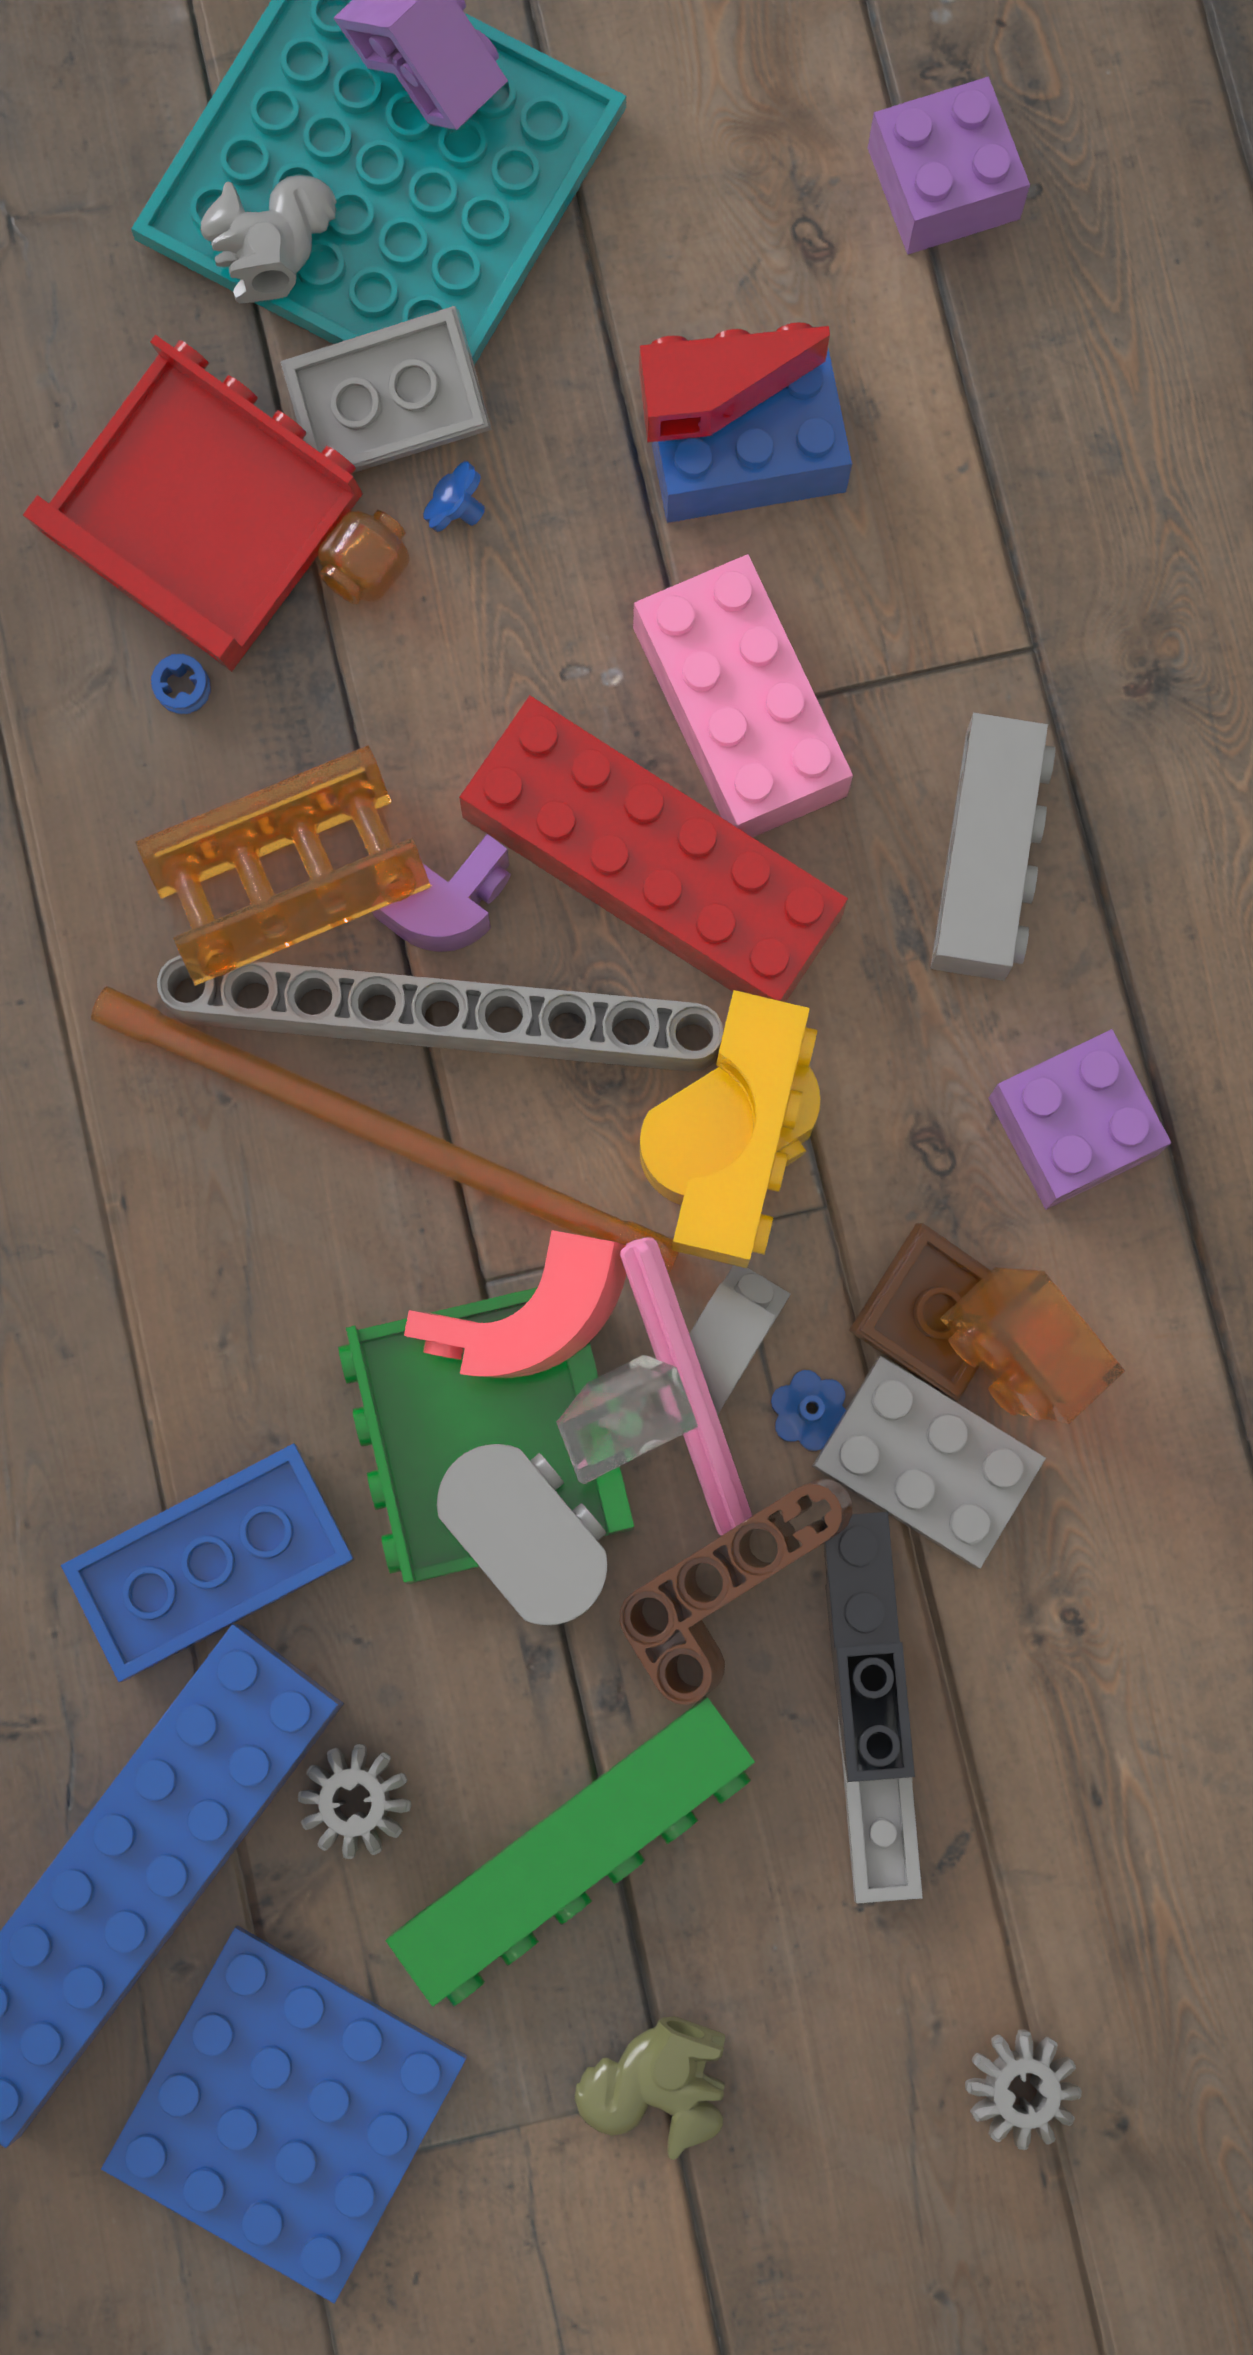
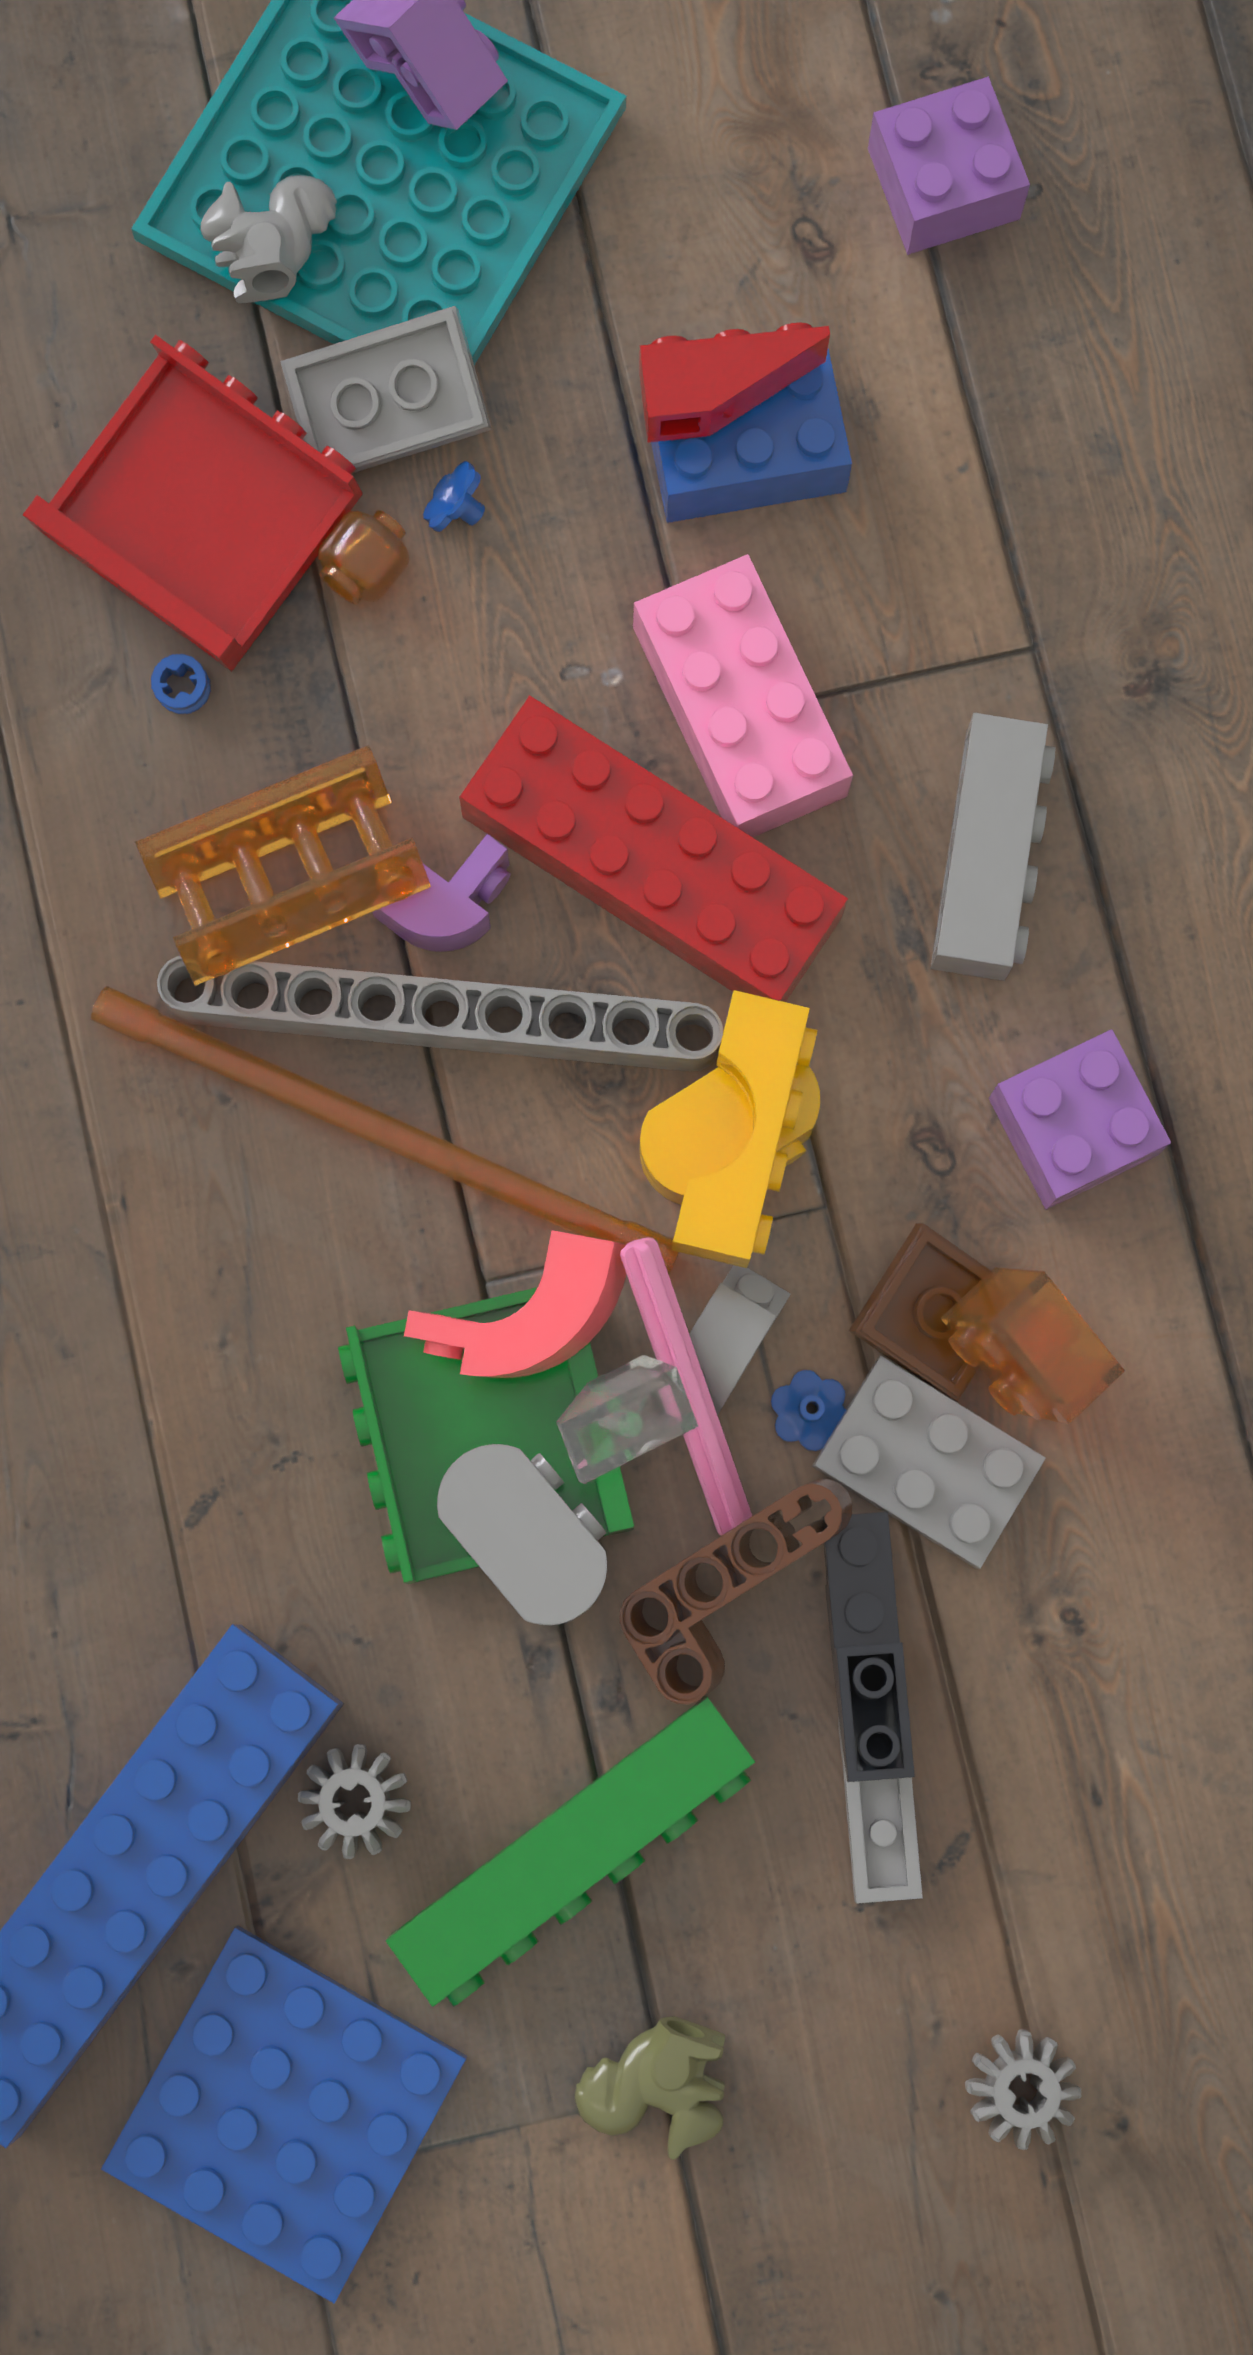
(207, 1562): blue plate -> none

